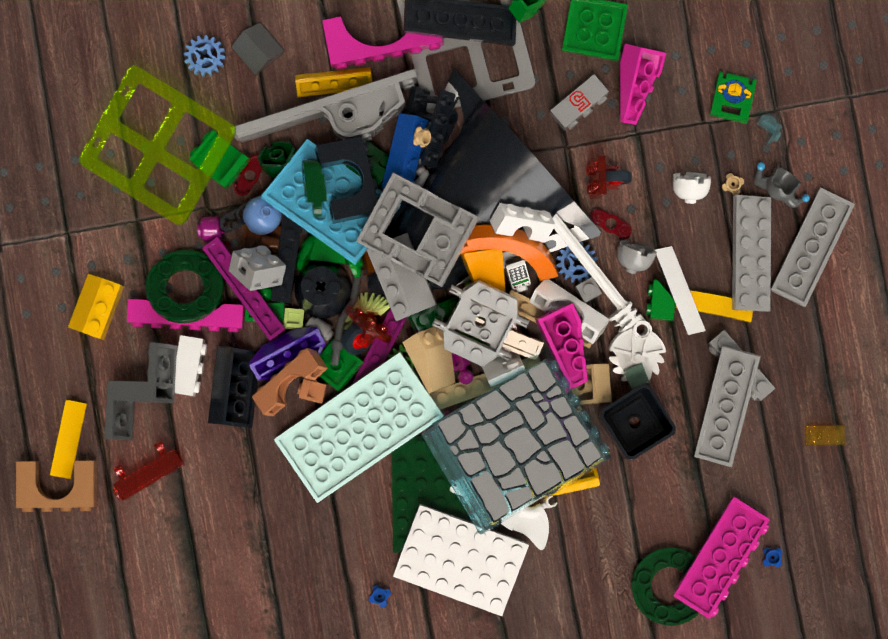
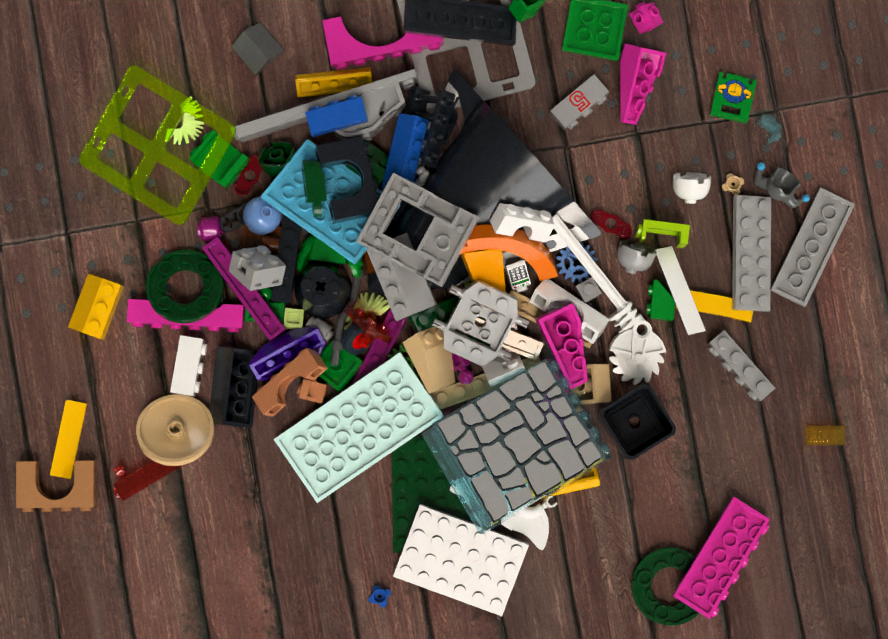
(124, 394): dark grey bracket -> none
(175, 430): none -> tan dish
(188, 127): none -> yellowish green hair
(201, 63): medium blue gear -> none
(336, 116): none -> blue brick
(422, 137): tan plate -> none
(604, 177): clear red plate -> none
(636, 375): sand green tile -> none
(646, 17): none -> dark pink brick
(664, 228): none -> lime panel
(727, 406): light grey plate -> none
(777, 557): blue plate -> none

